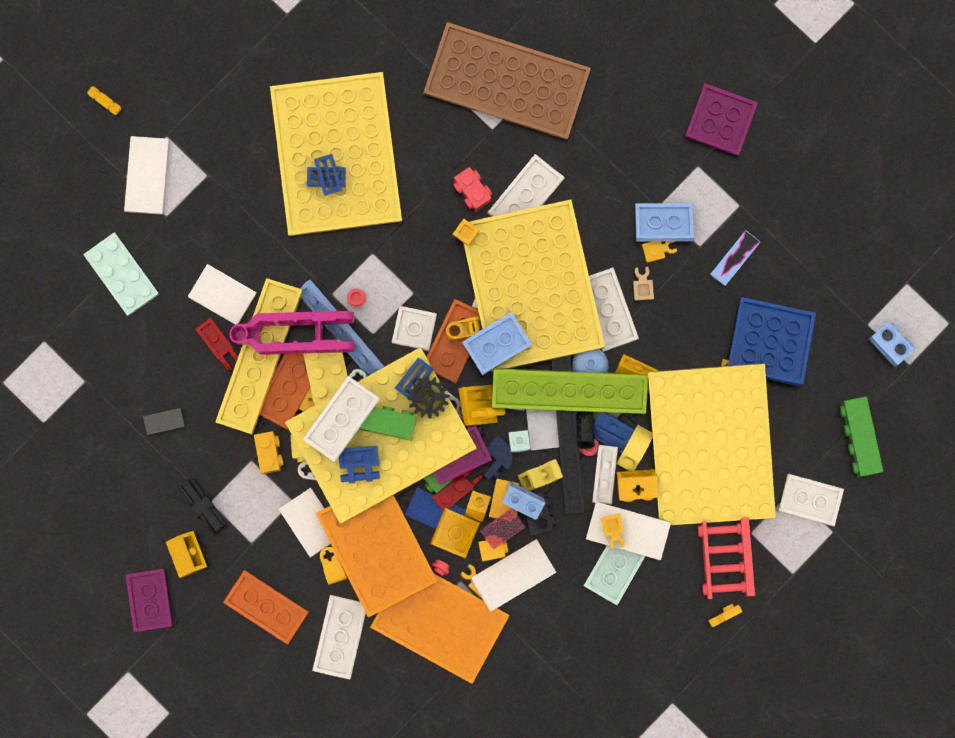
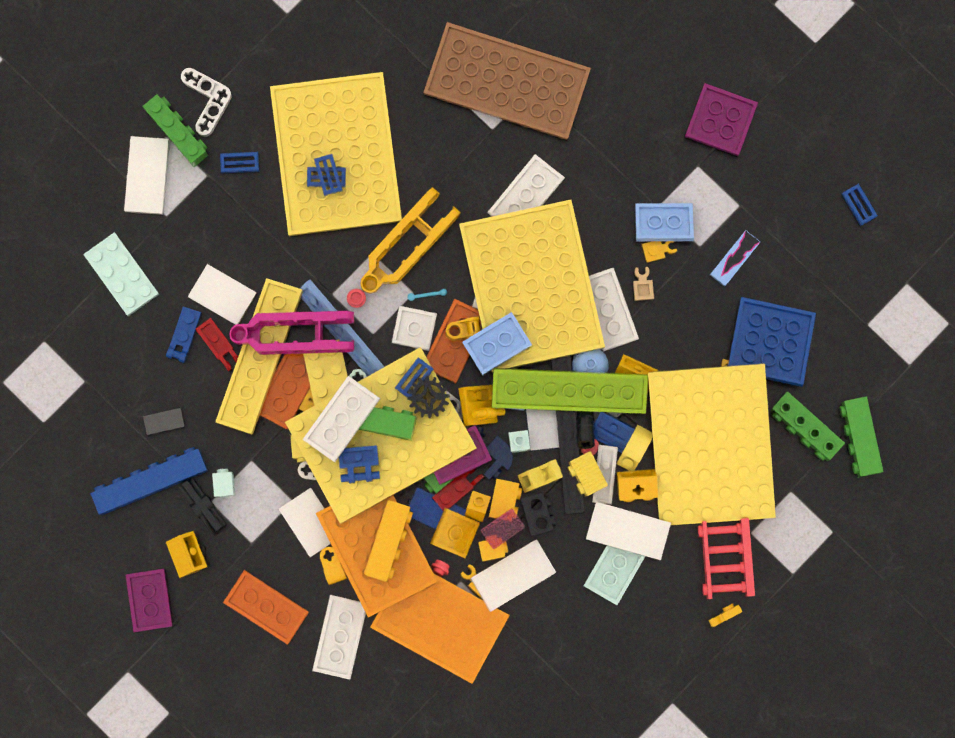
(104, 100): yellow axle -> none
(149, 481): none -> blue brick
(171, 125): none -> bright green brick
(184, 334): none -> blue plate
(212, 94): none -> white beam
(223, 483): none -> light aqua brick
(245, 162): none -> blue tile
(267, 452): yellow brick -> none
(376, 276): none -> yellow piece
(387, 541): none -> yellow brick
(442, 292): none -> medium azure hinge
(466, 232): yellow plate -> none
(475, 193): coral brick -> none
(523, 500): light blue bracket -> none
(587, 474): none -> light yellow brick
(612, 527): yellow plate -> none
(807, 427): none -> bright green brick
(810, 500): white tile -> none
(867, 218): none -> blue tile
(887, 348): light blue brick -> none

